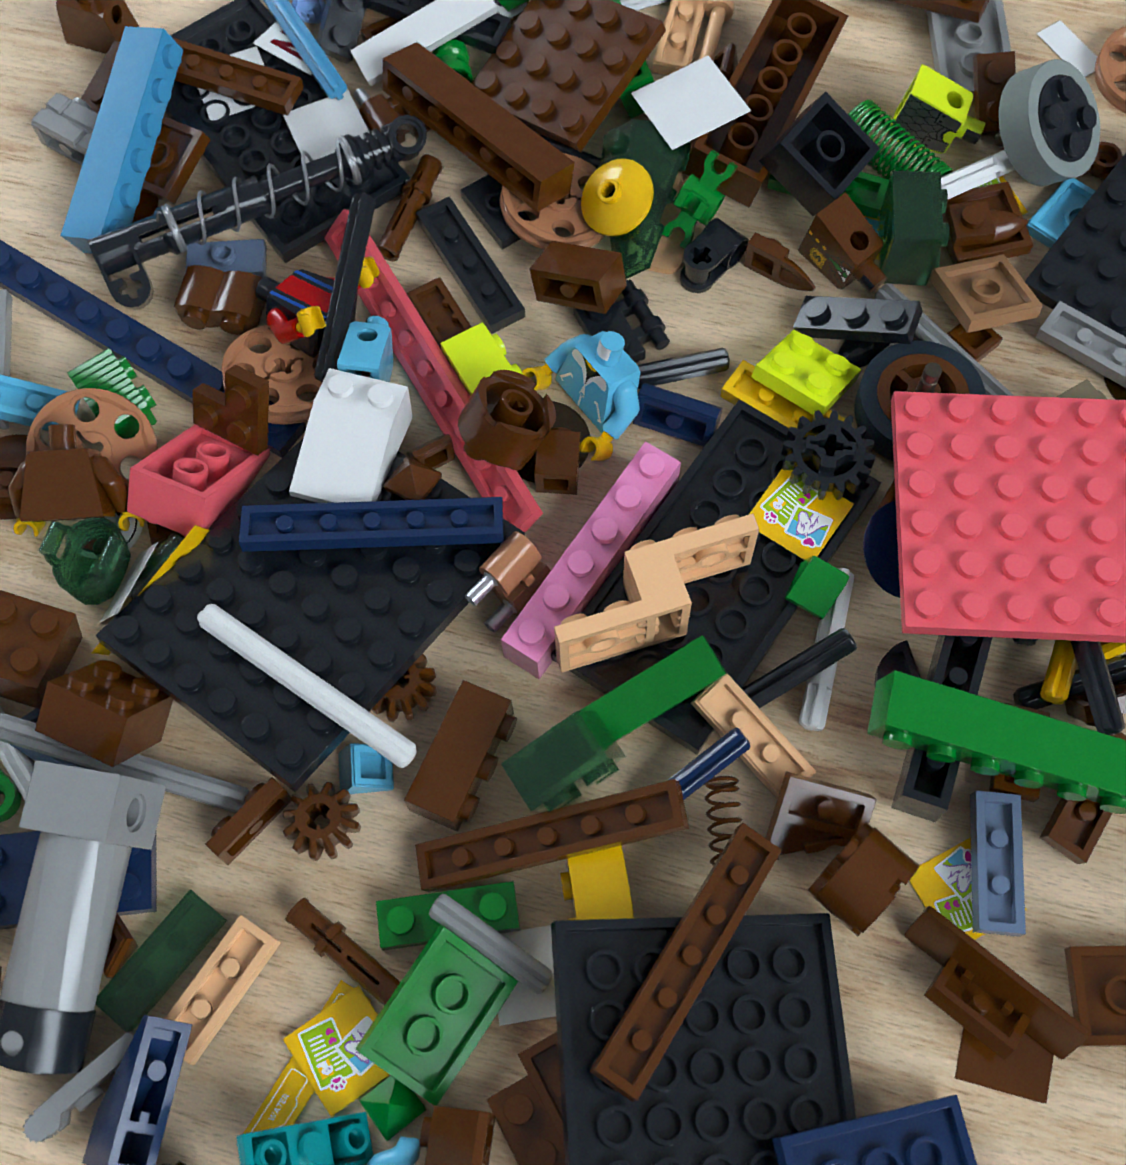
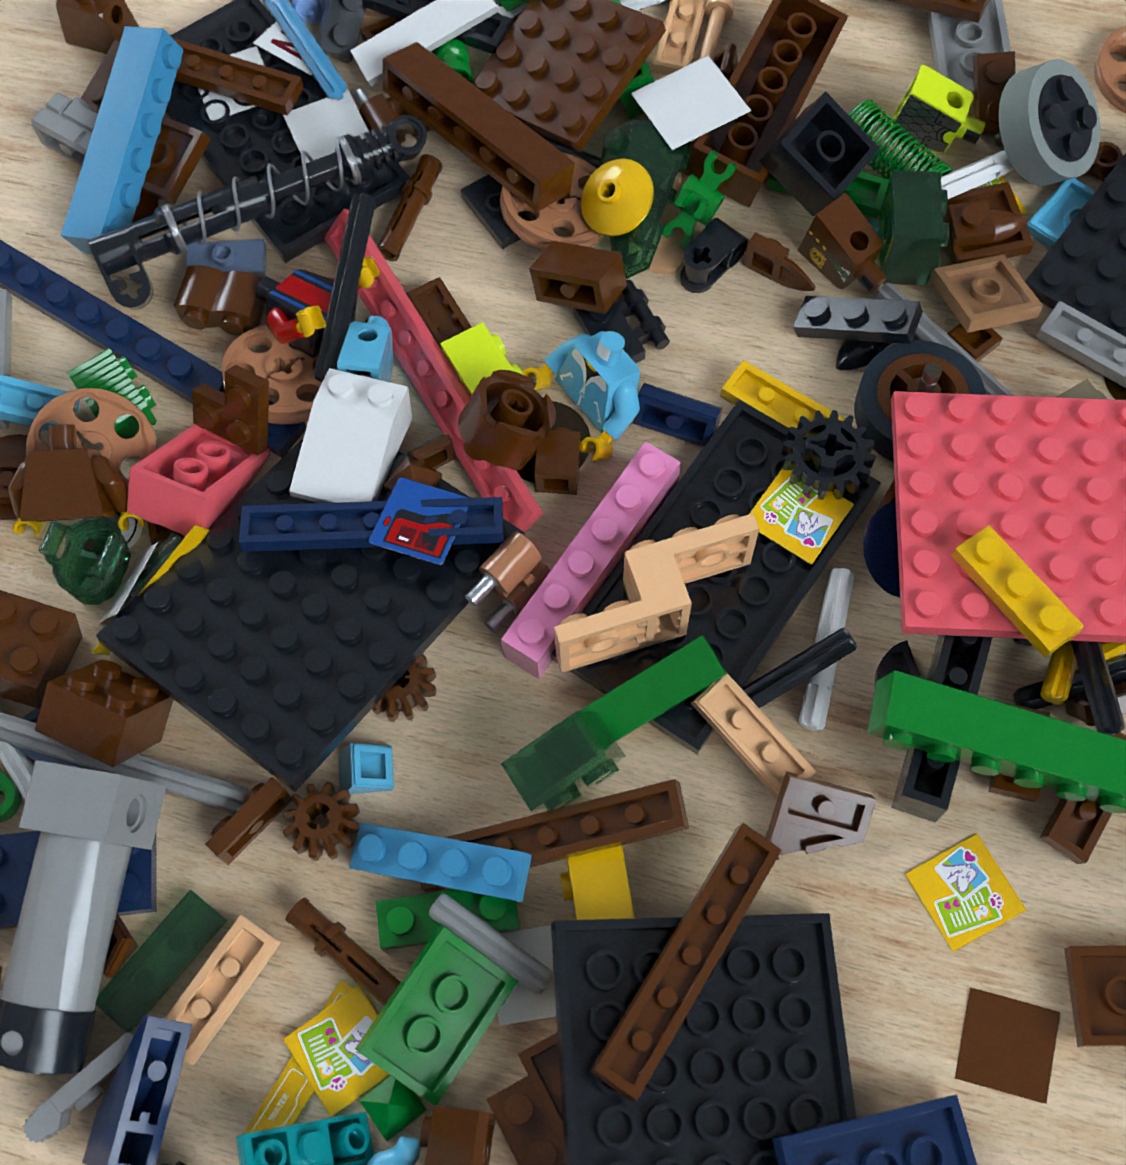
(308, 686): white axle -> none
(406, 523): none -> sticker
(441, 862): none -> dark azure plate
(461, 756): reddish brown brick -> none
(470, 265): black plate -> none
(684, 367): black axle -> none
(711, 761): dark blue axle -> none
(718, 788): reddish brown piece -> none
(806, 373): neon yellow plate -> none
(816, 586): green slope -> none
(863, 879): reddish brown brick -> none
(988, 994): reddish brown bracket -> none
(997, 864): sand blue plate -> none
(1017, 591): none -> yellow plate
(1069, 47): white sticker -> none

